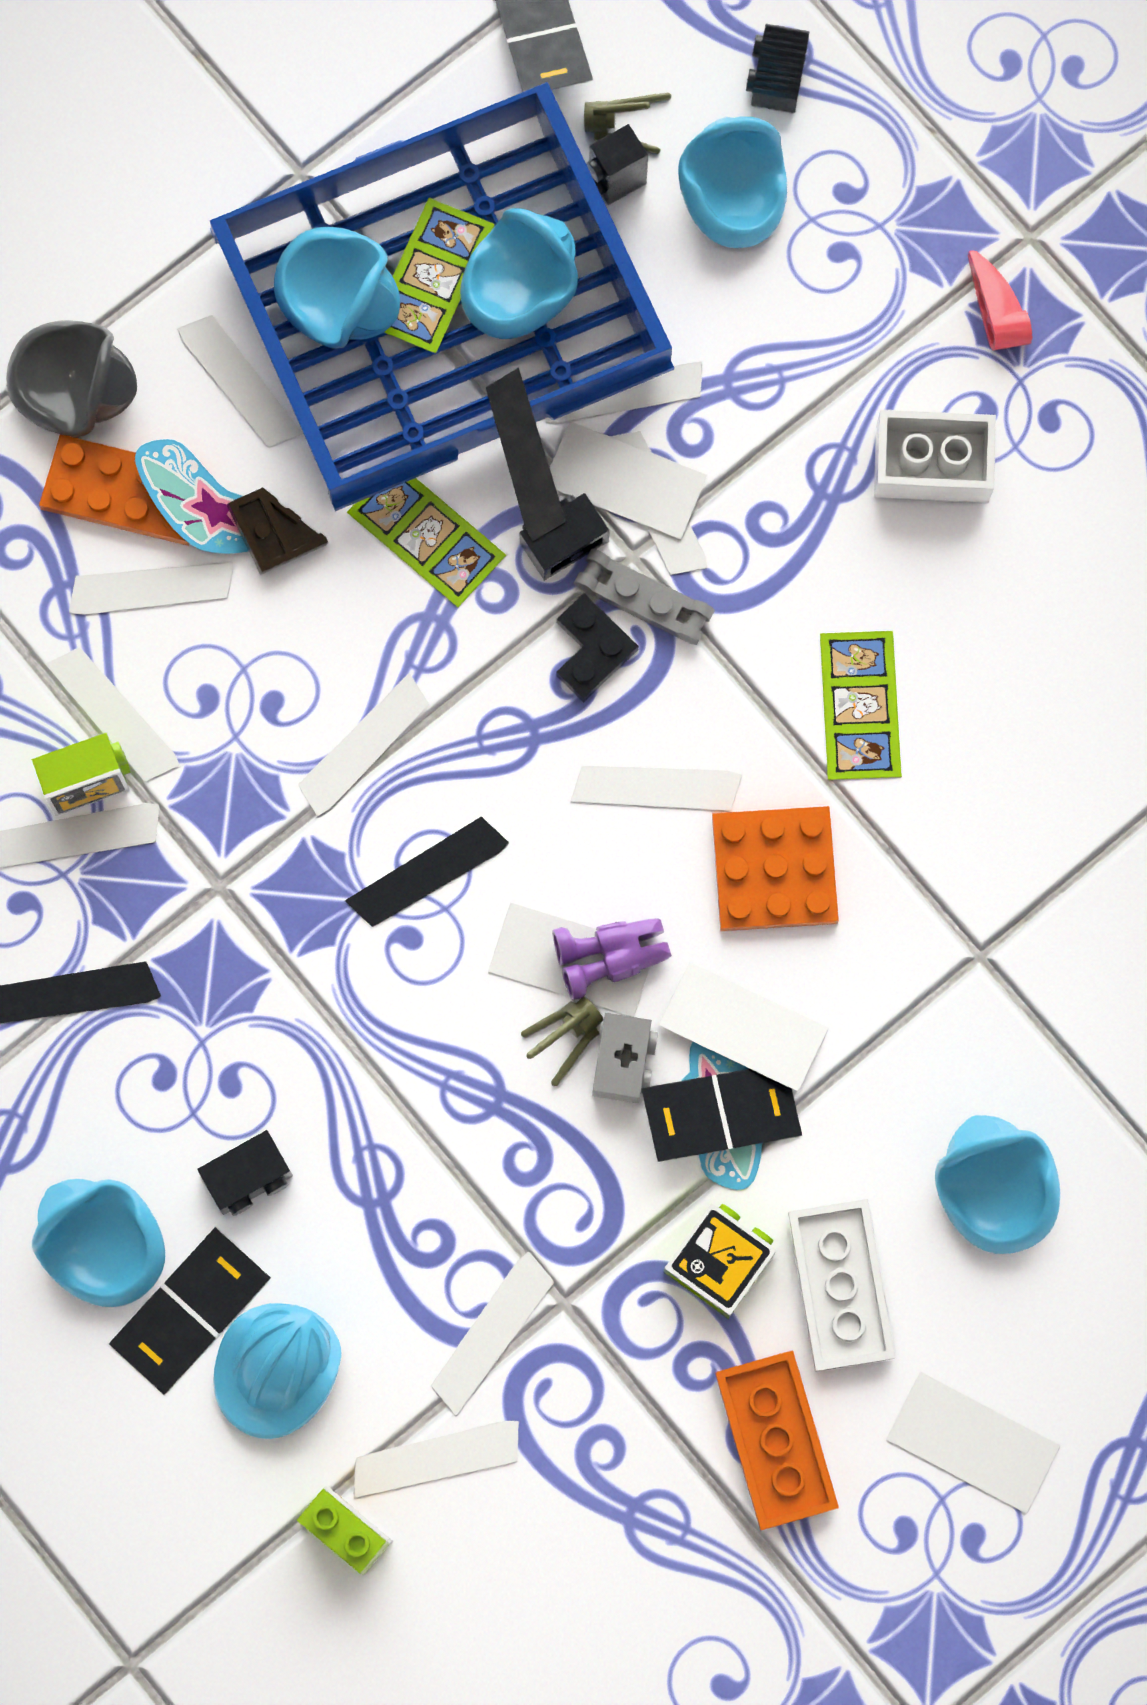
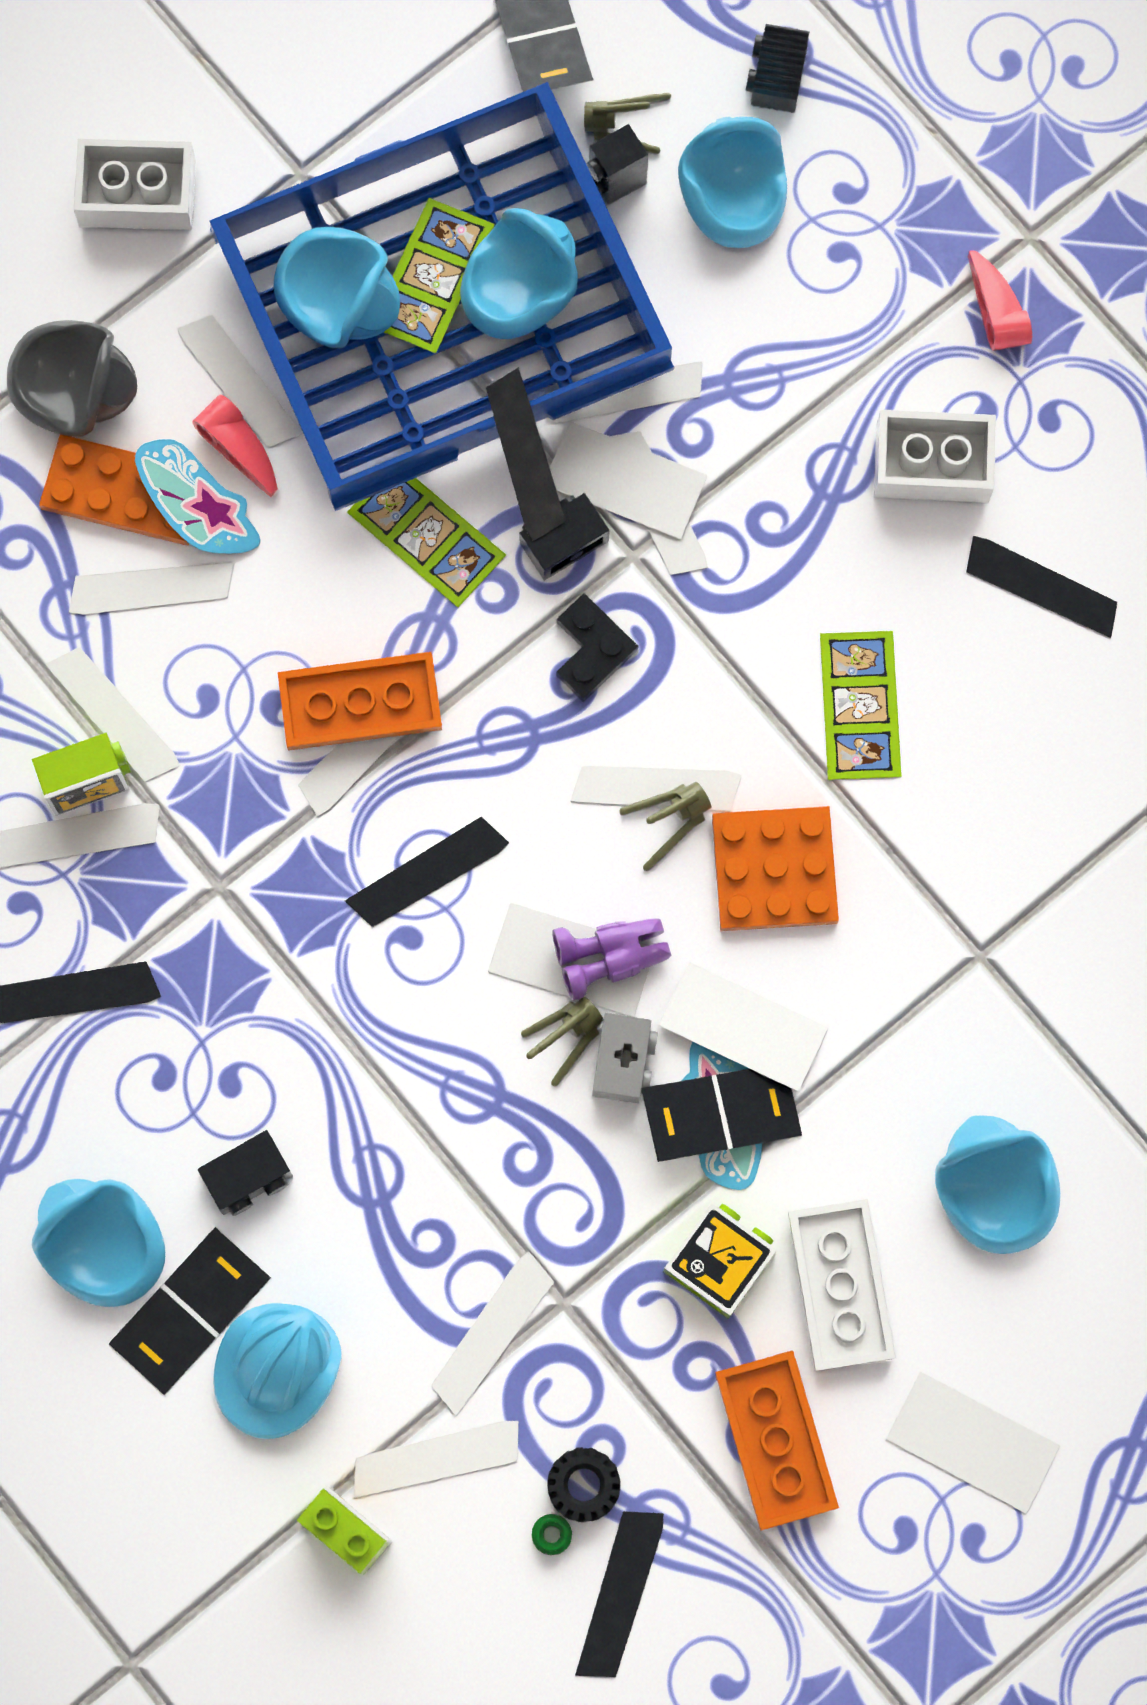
(134, 184): none -> white brick
(233, 438): none -> coral piece
(272, 531): dark brown wing -> none
(359, 701): none -> orange plate
(558, 1484): none -> black tyre
(558, 1522): none -> green plate
(620, 1593): none -> black sticker
(643, 597): light grey plate -> none
(686, 802): none -> olive plant
(1041, 585): none -> black sticker

